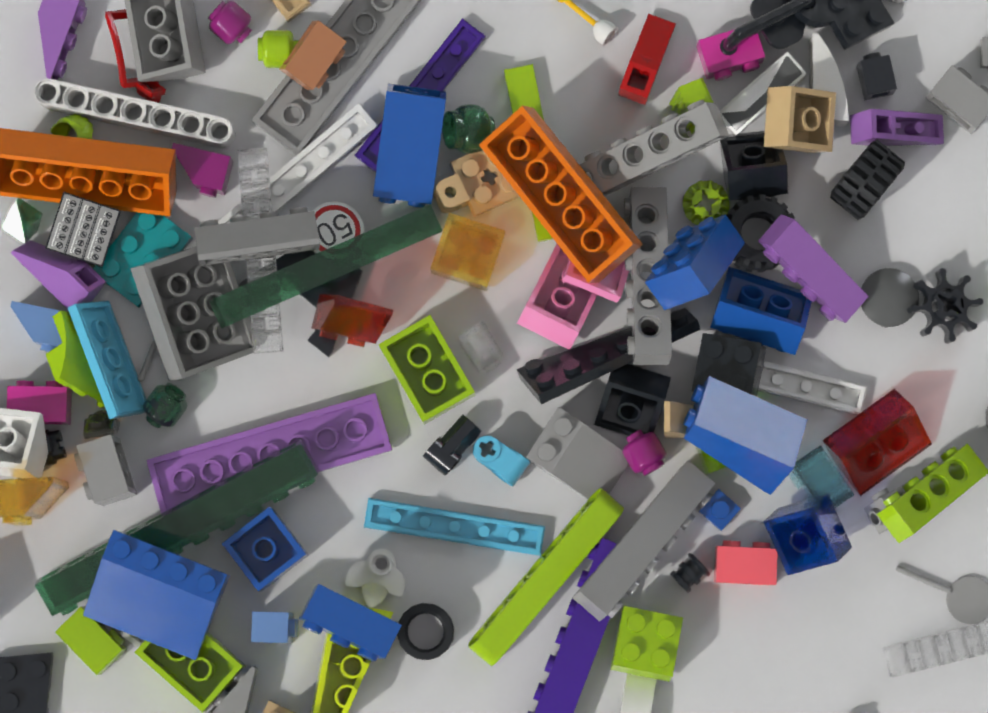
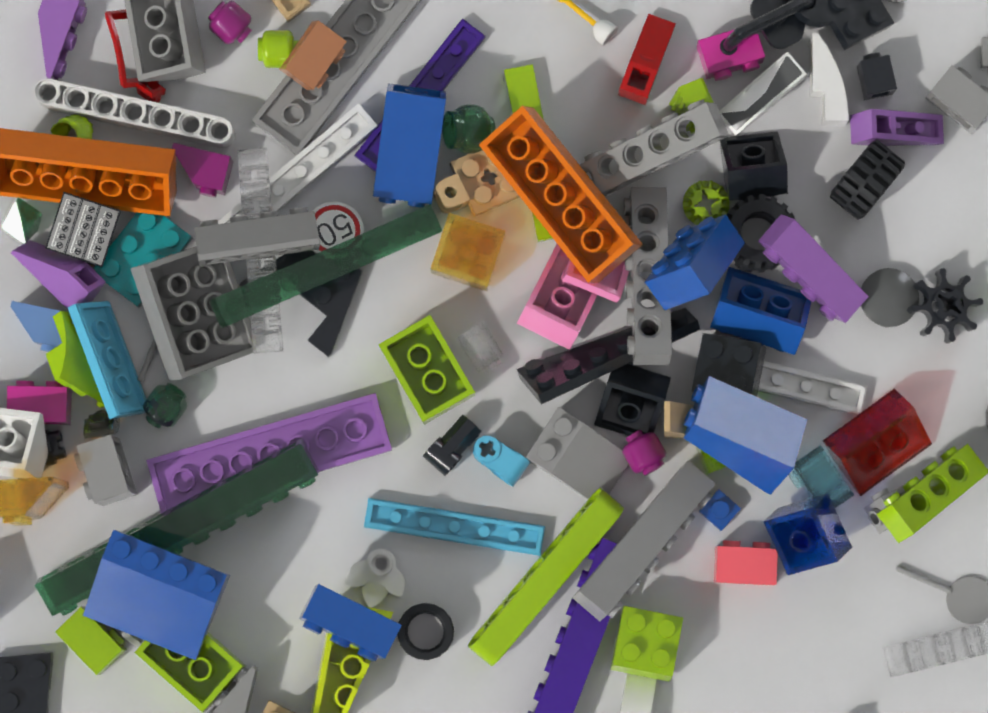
(265, 549): blue brick -> none
(274, 627): medium blue brick -> none
(350, 319): clear red slope -> none
(689, 573): black bush -> none
(799, 119): tan brick -> none

